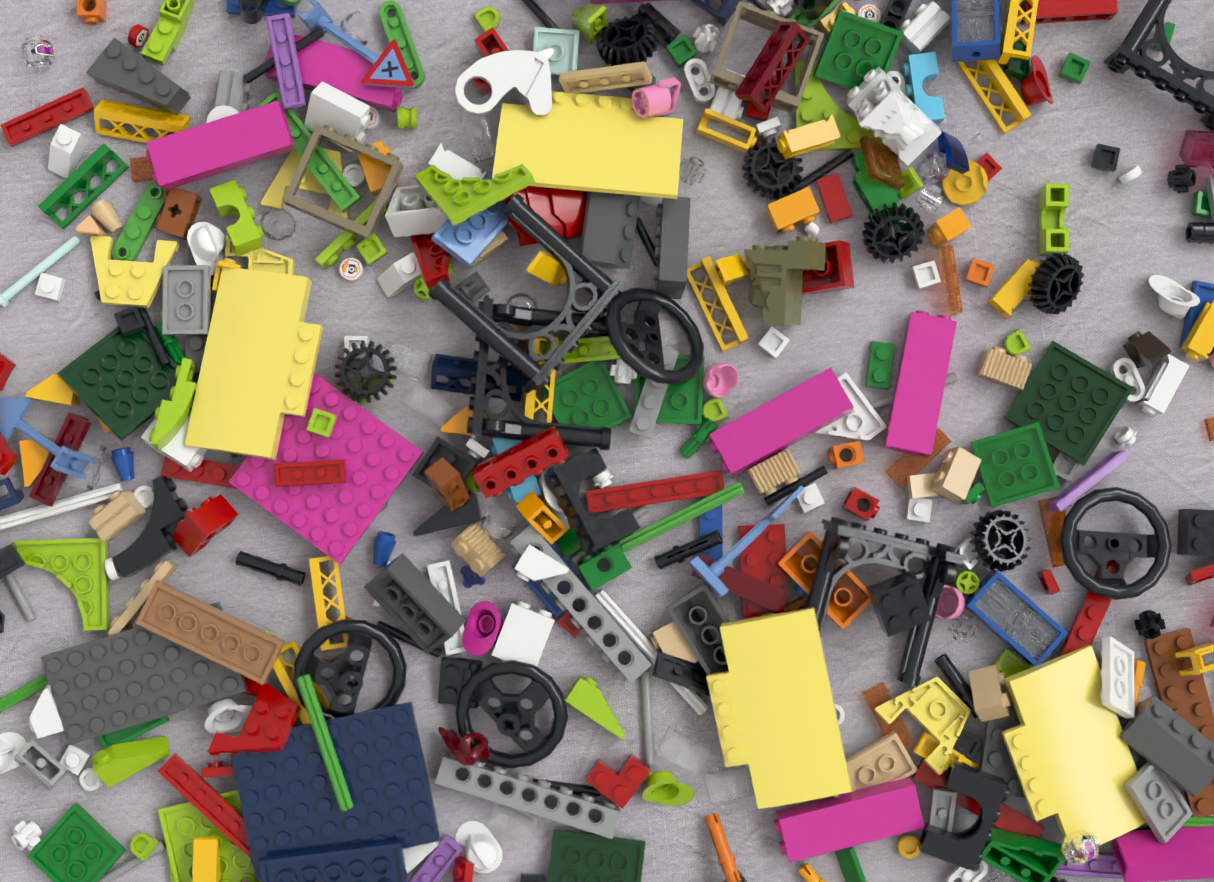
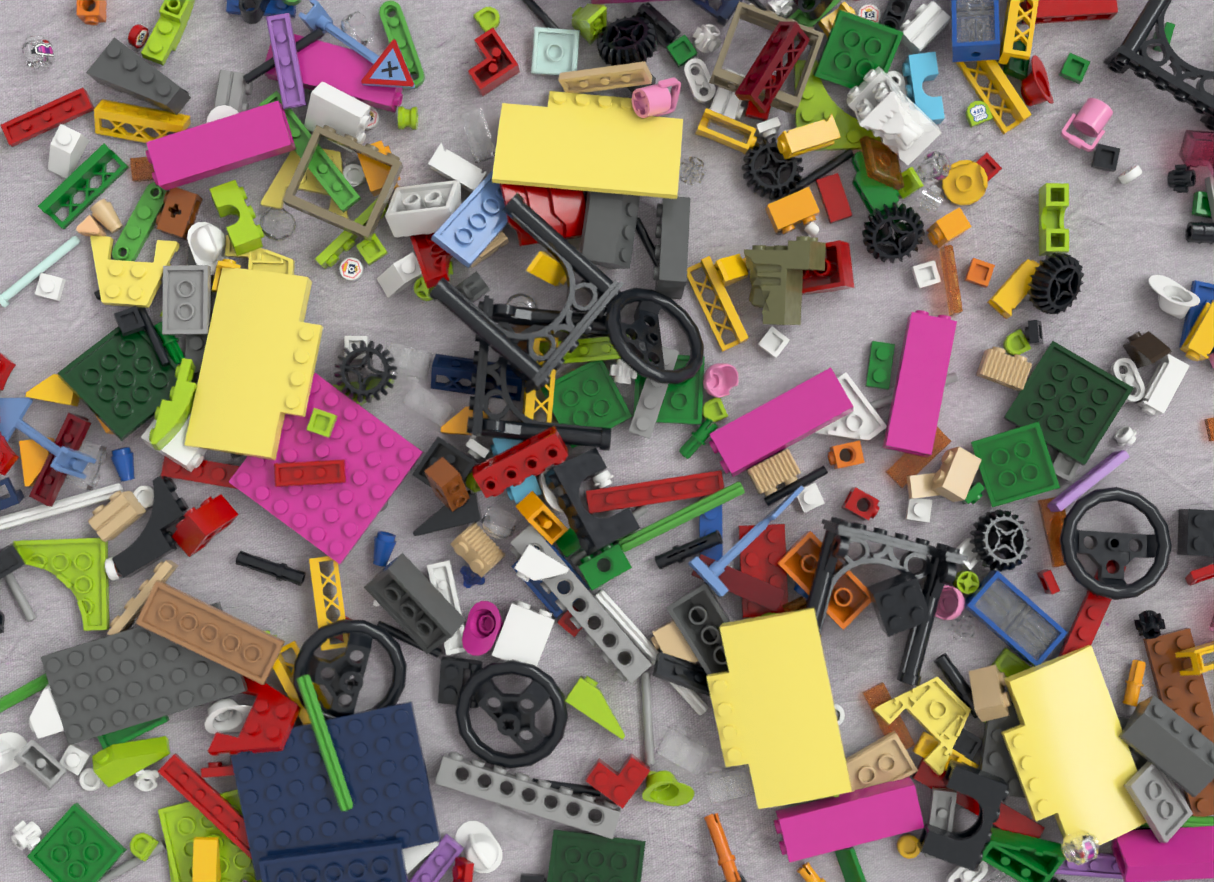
(146, 780): none -> white plate
(461, 748): dark red hair -> none
(470, 195): lime plate -> none
(506, 70): white animal -> none
(955, 153): clear blue slope -> none
(978, 113): none -> tile
(1034, 332): none -> black plate
(1089, 121): none -> bright pink piece
(1117, 677): white plate -> none

